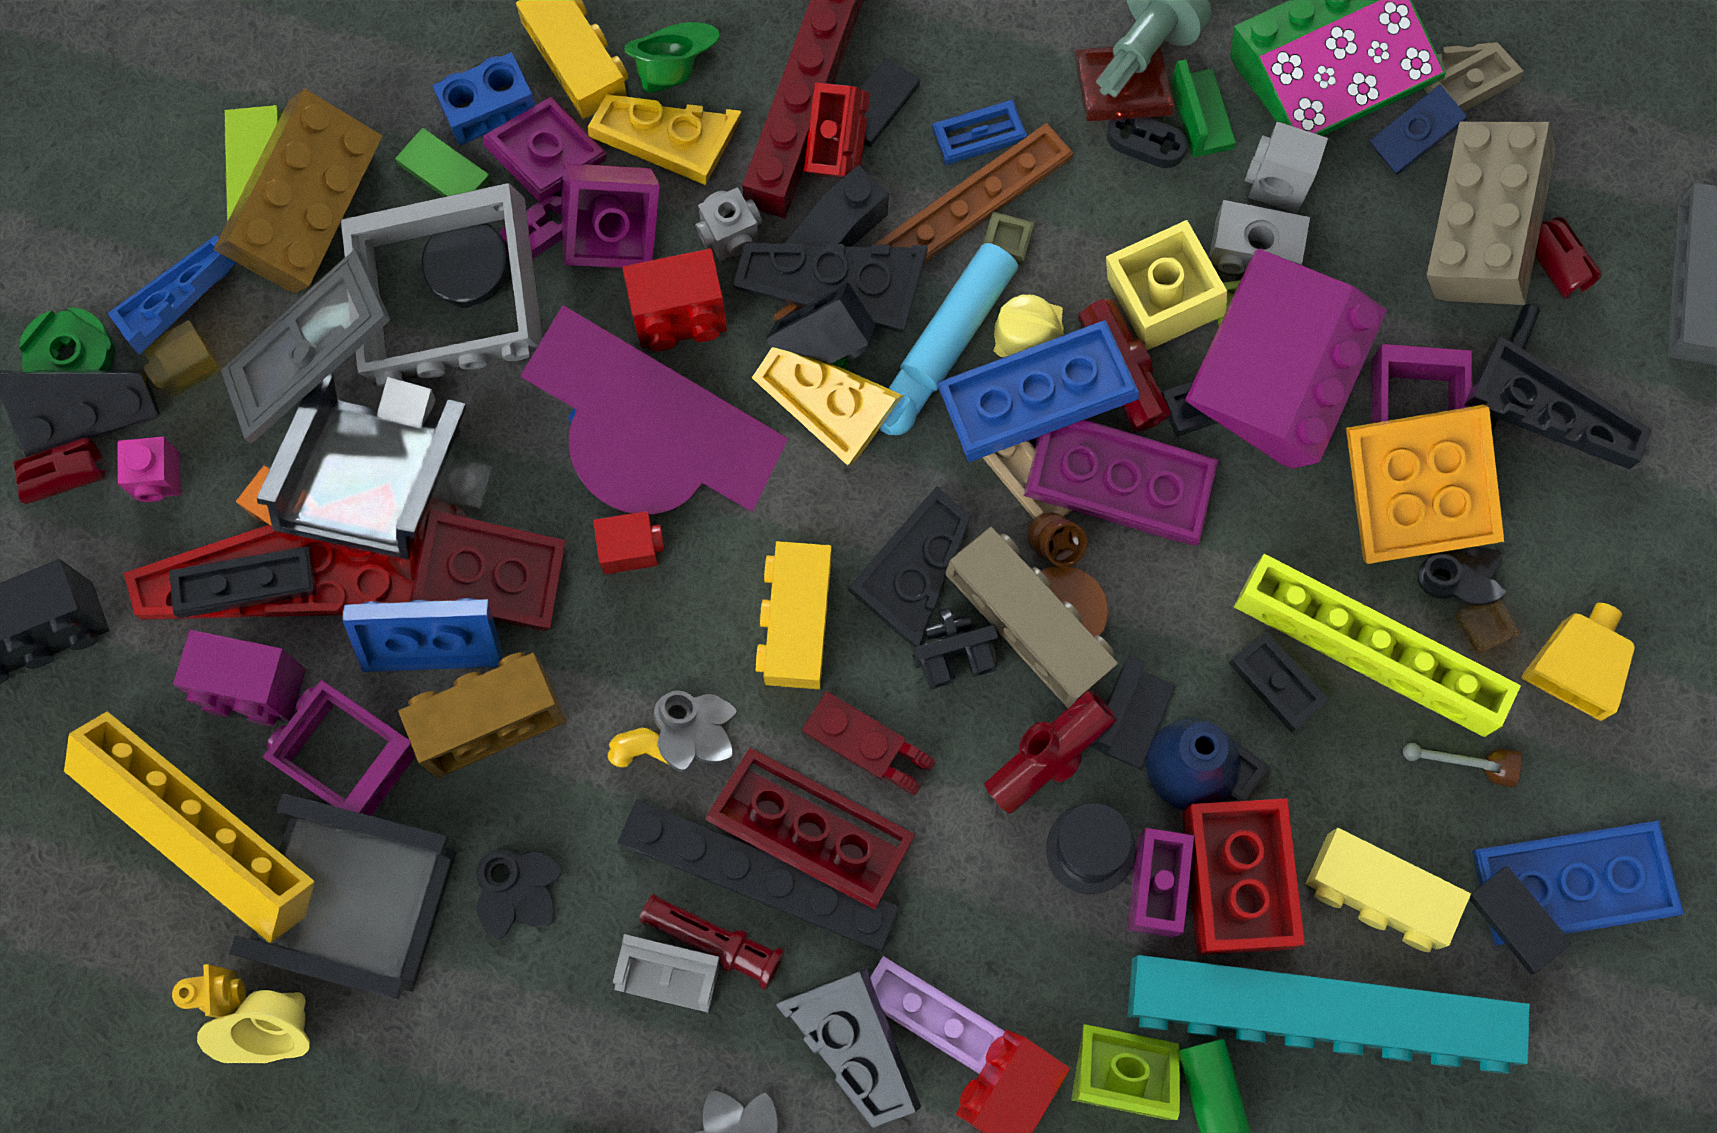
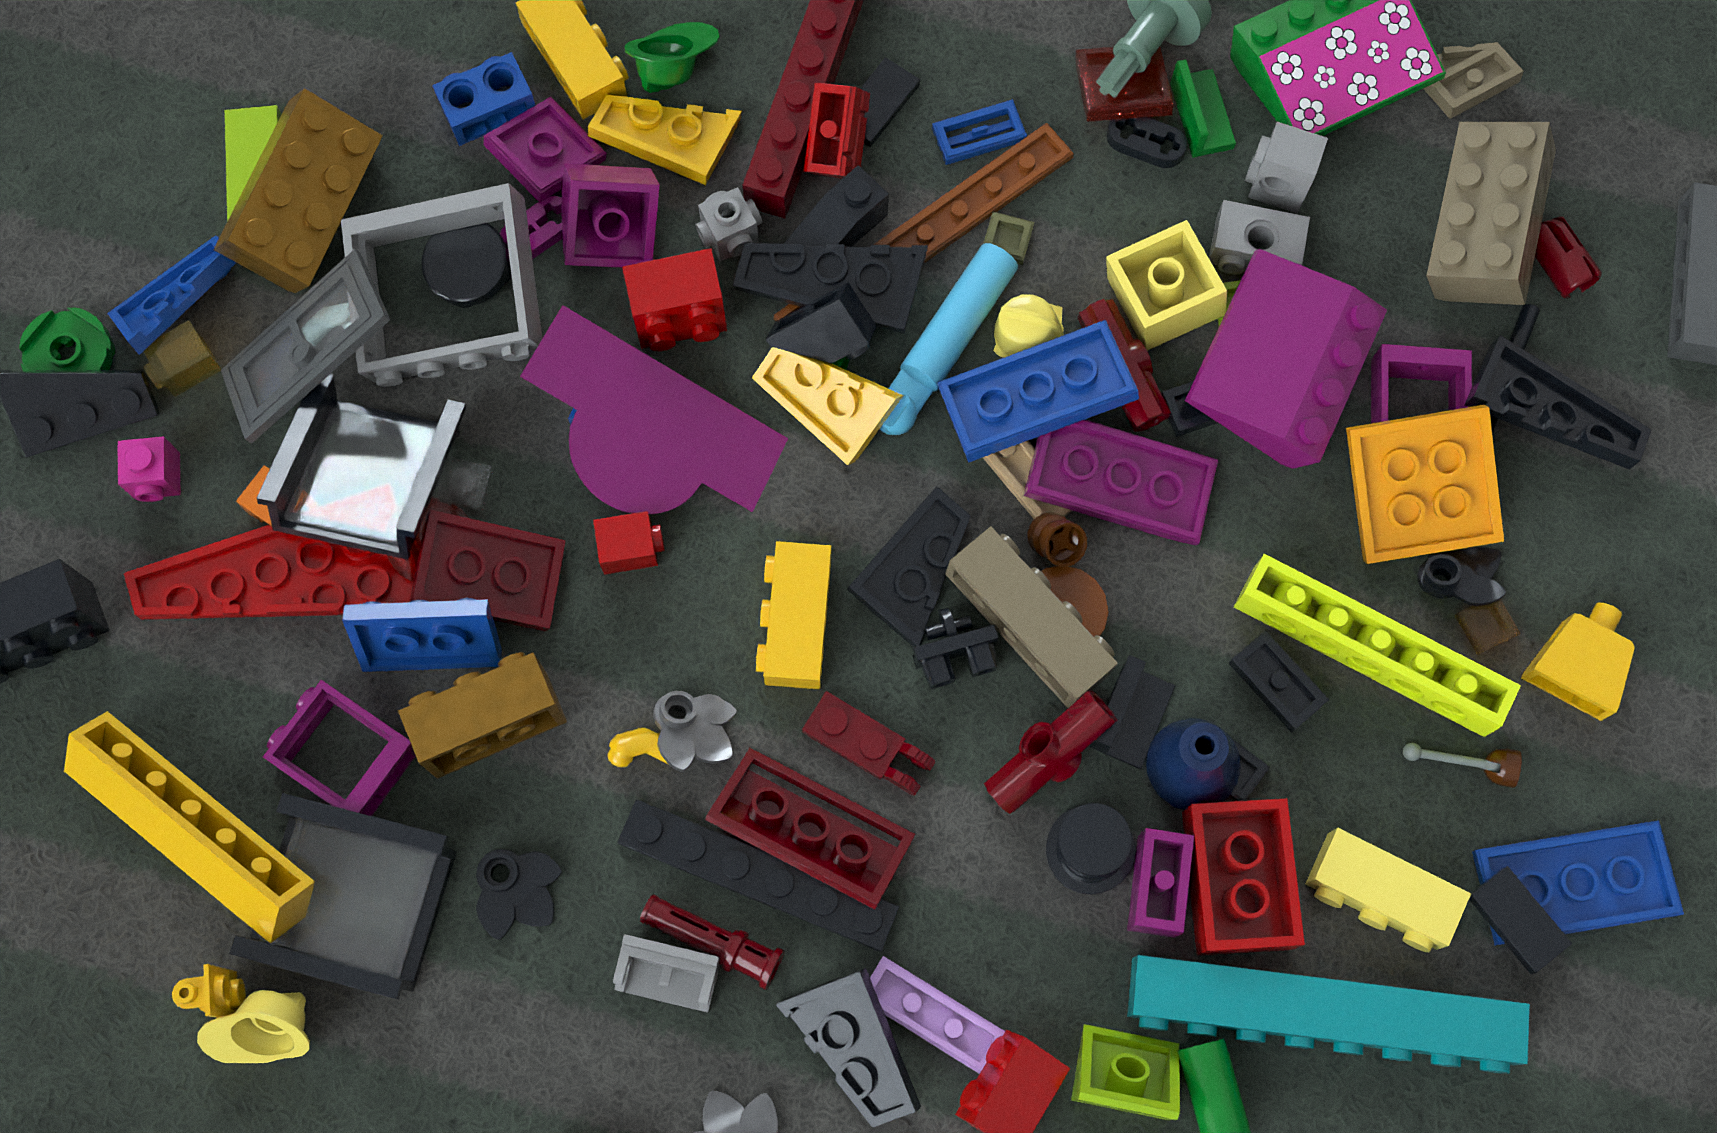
(57, 470): dark red arm -> none
(239, 677): magenta brick -> none
(242, 582): black tile -> none
(406, 403): white slope -> none
(440, 166): bright green tile -> none
(1418, 130): dark blue plate -> none

